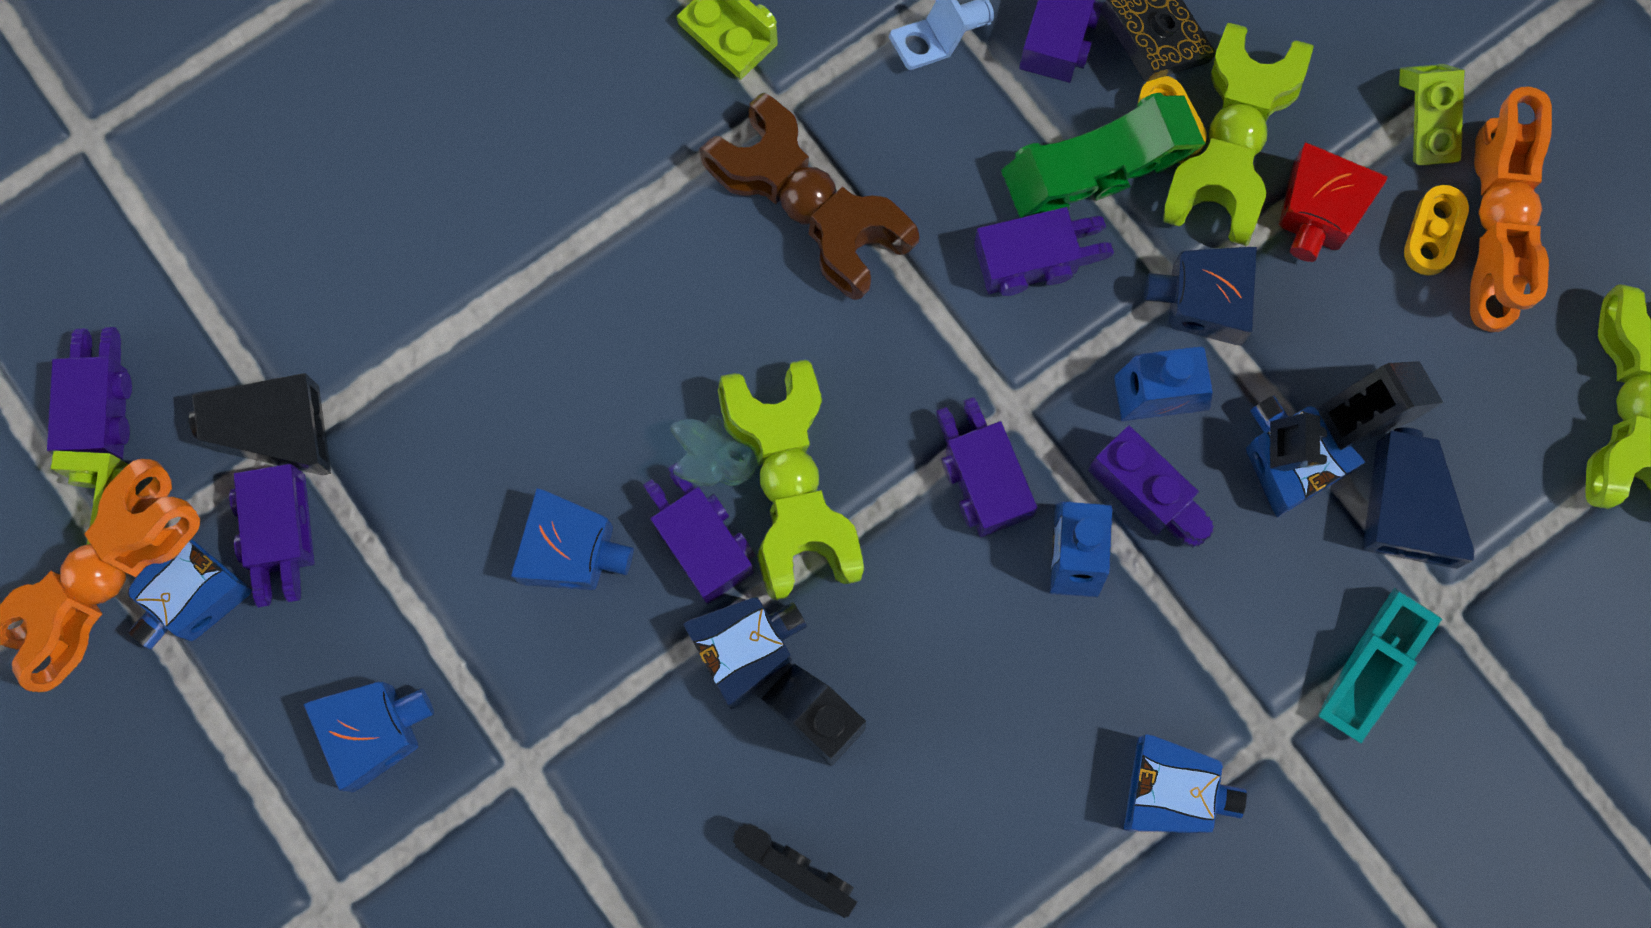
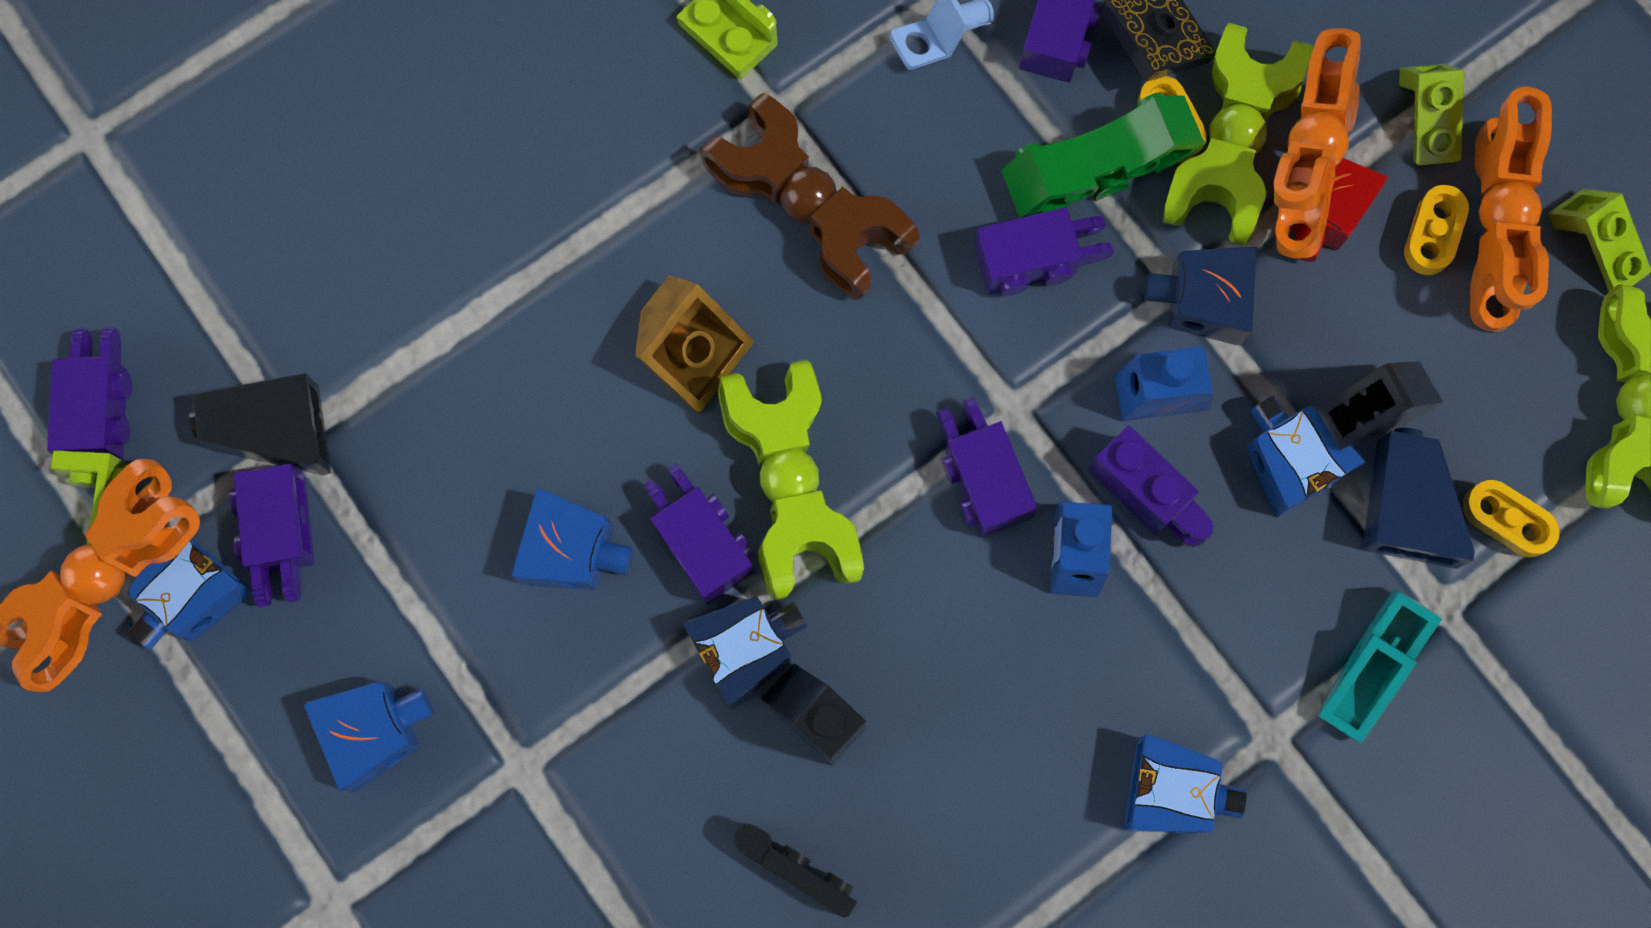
(689, 341): none -> pearl gold slope
(712, 453): clear light blue plate -> none
(1296, 442): black tile -> none
(1317, 143): none -> orange piece
(1508, 517): none -> yellow plate
(1609, 231): none -> lime bracket

